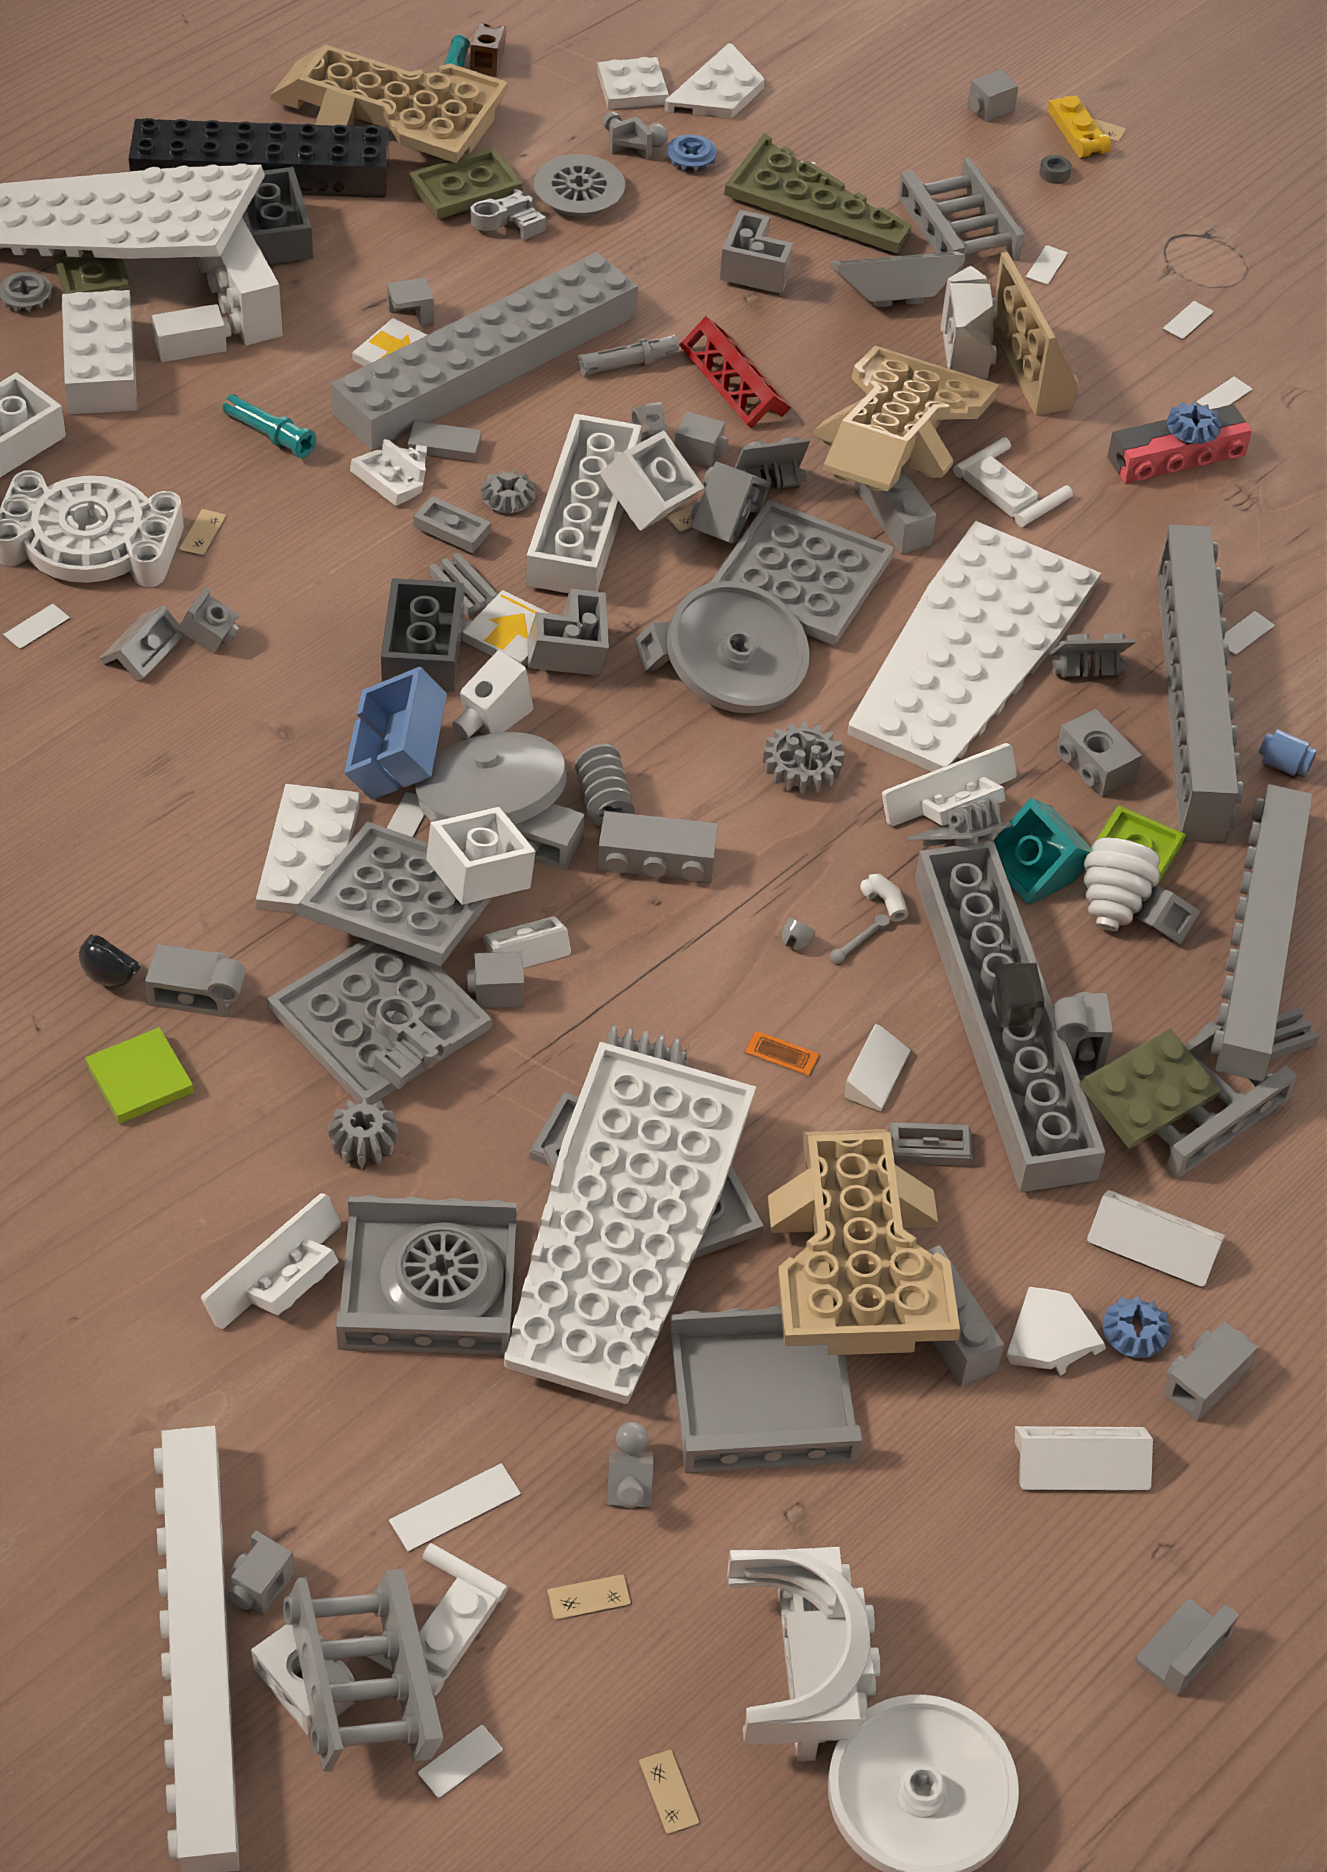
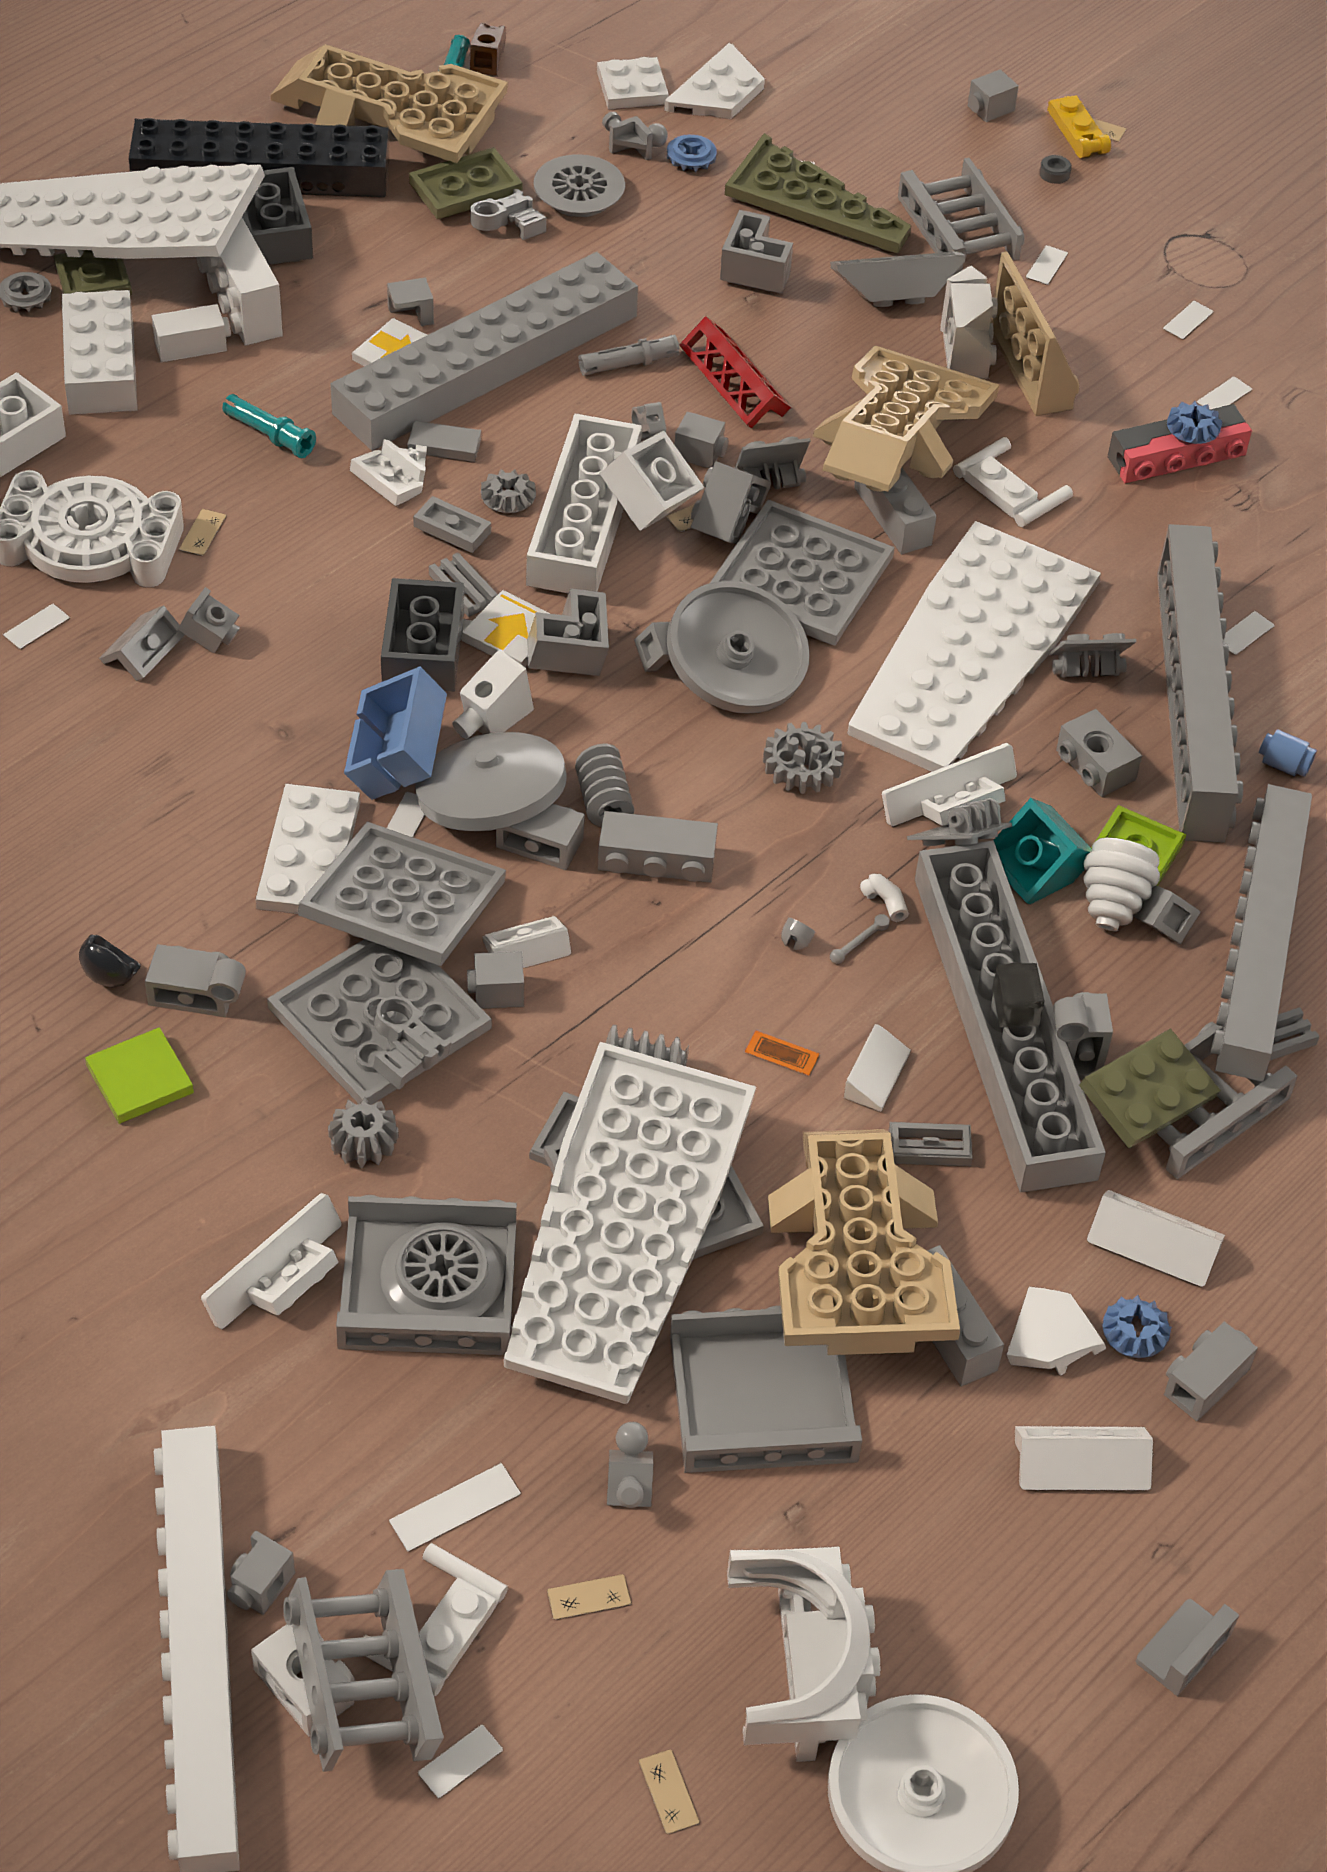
(480, 855): white slope -> none

